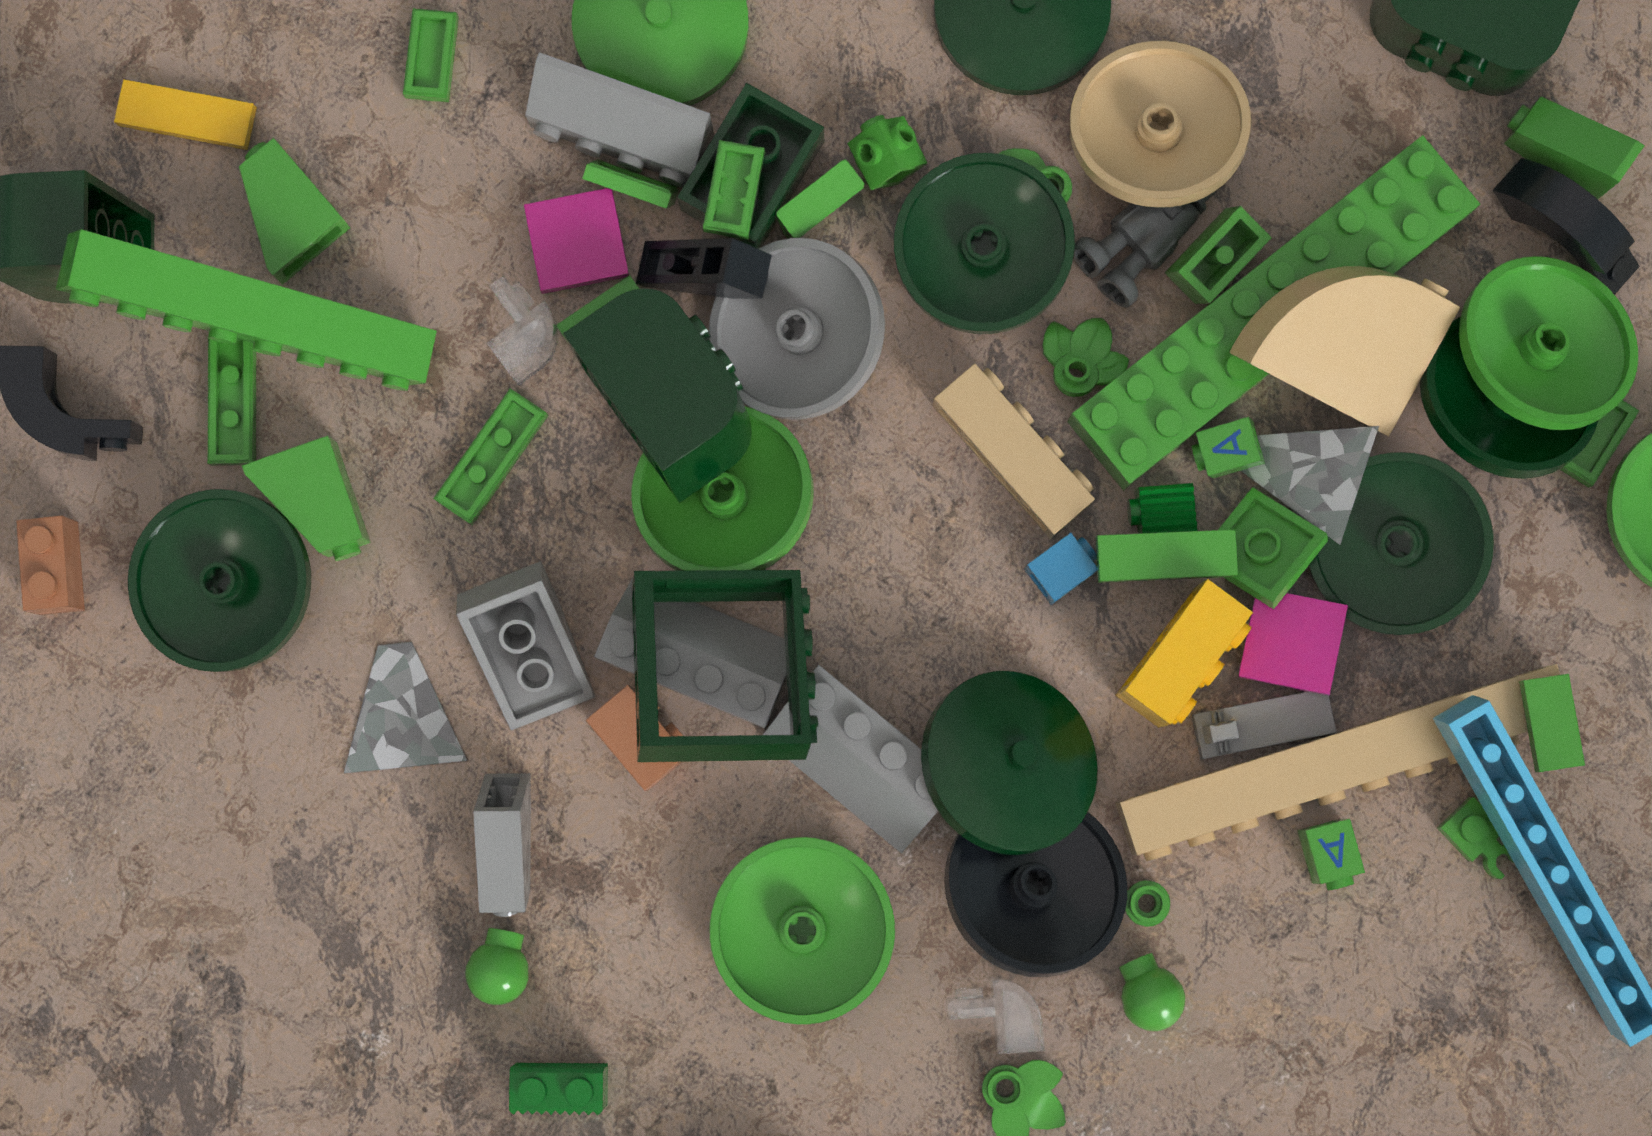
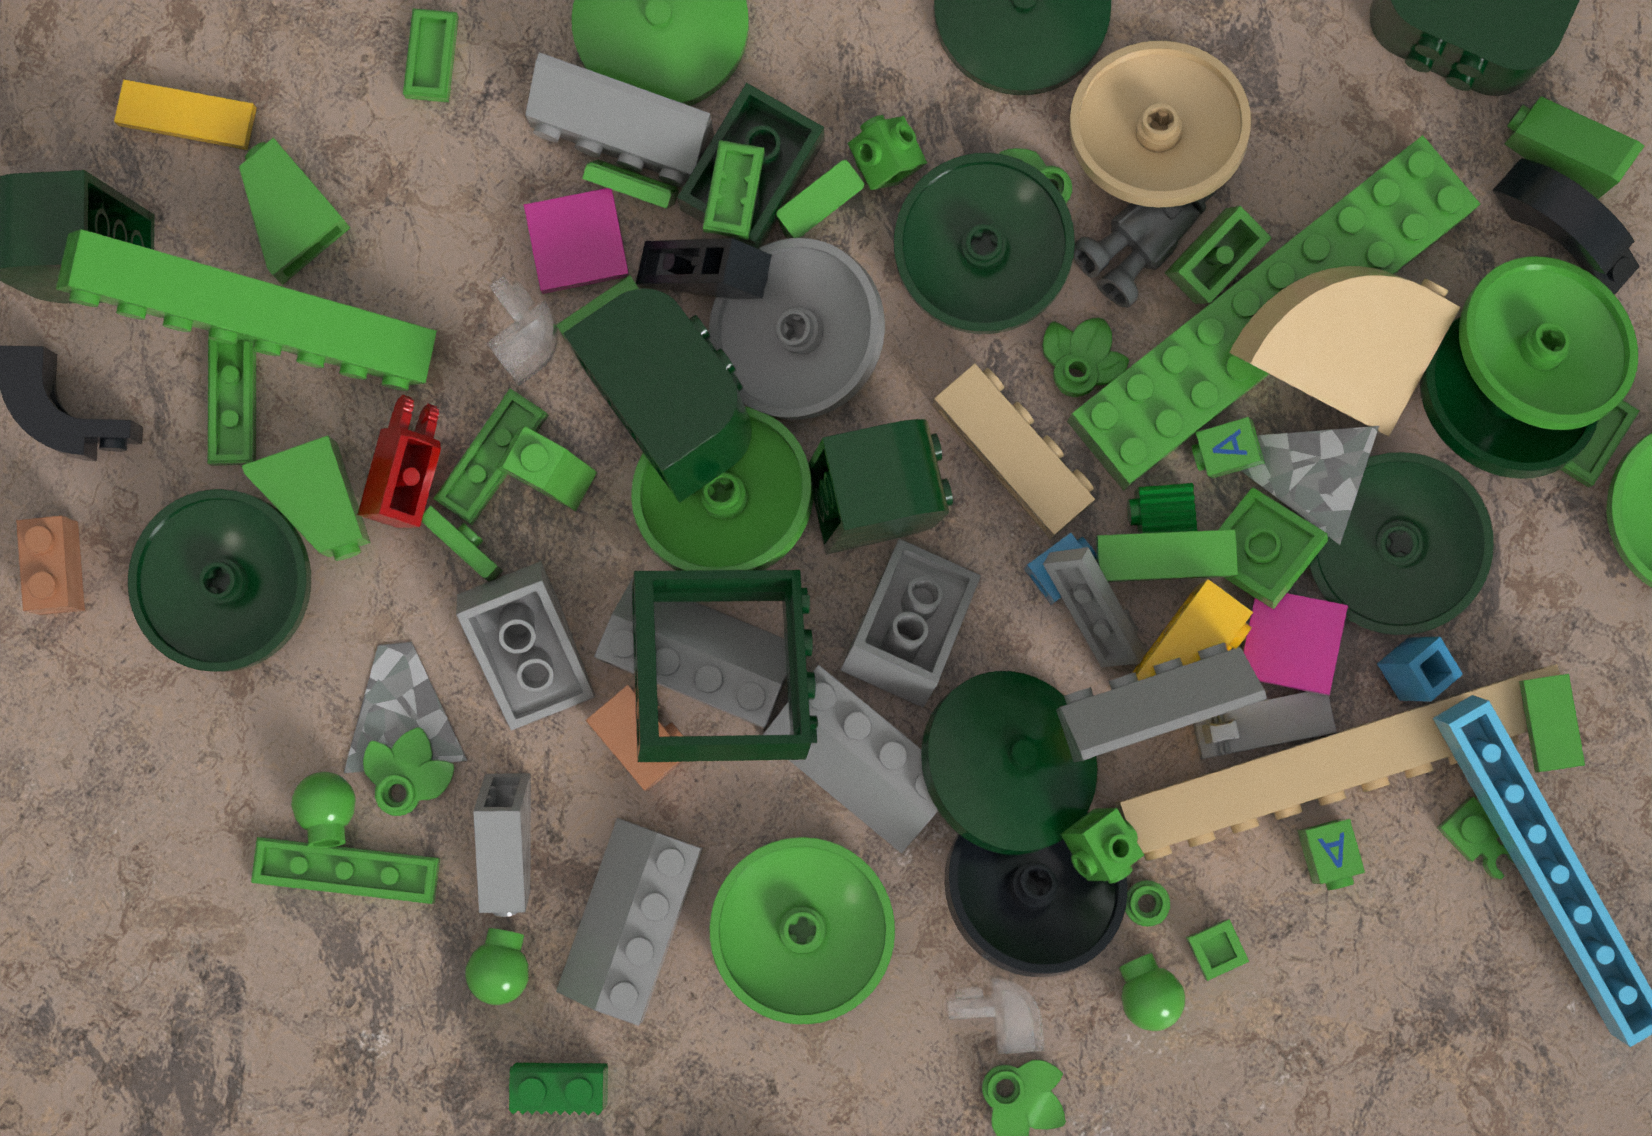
(323, 807): none -> bright green piece
(346, 870): none -> bright green tile
(402, 467): none -> red hinge
(409, 765): none -> bright green plate
(462, 542): none -> bright green plate
(546, 467): none -> bright green slope
(629, 921): none -> light grey slope
(878, 484): none -> dark green brick
(911, 623): none -> light grey slope
(1095, 607): none -> light grey hinge
(1103, 845): none -> bright green brick
(1159, 703): none -> light grey slope
(1217, 949): none -> bright green plate
(1420, 669): none -> dark azure brick

